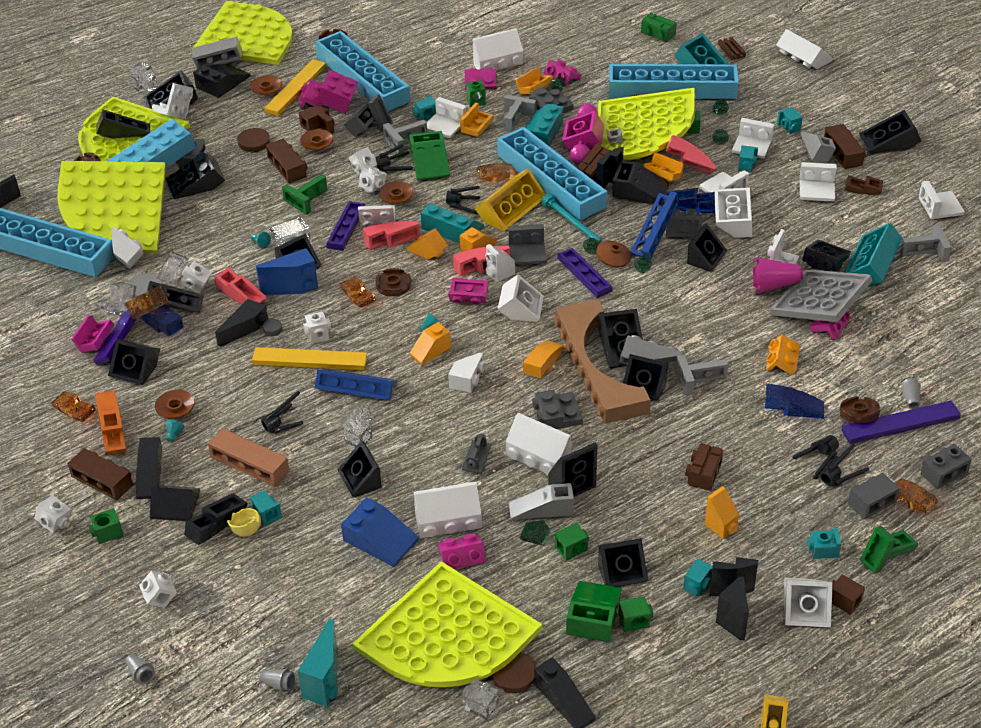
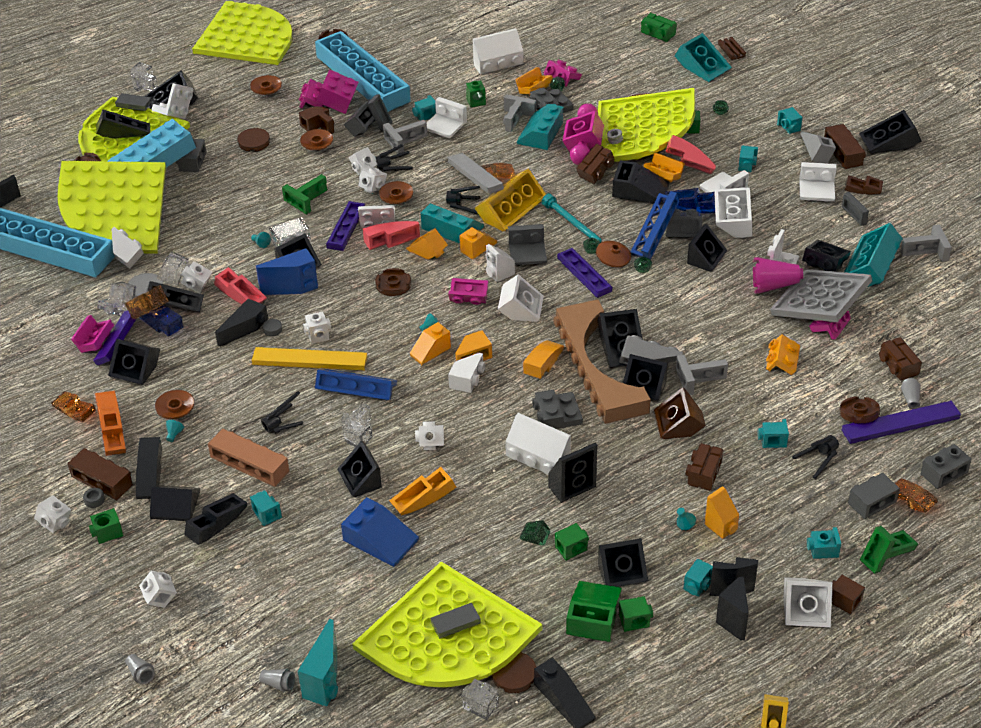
(93, 497): none -> dark grey tile
(133, 102): none -> dark grey tile
(196, 176): black slope -> none
(217, 52): light grey brick -> none
(218, 78): black slope -> none
(245, 522): light yellow hair -> none
(286, 160): reddish brown brick -> none
(293, 88): yellow tile -> none
(356, 291): clear orange slope -> none
(423, 492): none -> light orange slope
(429, 155): green slope -> none
(436, 430): none -> white brick
(447, 510): white slope -> none
(455, 620): none -> dark grey tile
(462, 551): dark pink bracket -> none
(473, 260): coral slope -> none
(474, 344): none -> light orange slope
(475, 121): light orange bracket -> none
(475, 173): none -> light grey tile
(477, 454): dark grey hinge -> none
(486, 75): dark pink bracket -> none
(549, 501): light grey slope -> none
(553, 172): medium azure brick -> none
(608, 165): black slope -> none
(679, 416): none -> reddish brown slope
(685, 519): none -> teal rock
(708, 79): medium azure brick -> none
(720, 136): clear green plate -> none
(754, 134): white bracket -> none
(774, 434): none -> teal brick
(793, 402): clear blue slope -> none
(803, 50): white slope -> none
(832, 473): black plant -> none
(855, 209): none -> dark grey tile
(900, 358): none -> reddish brown brick
(939, 204): white bracket -> none

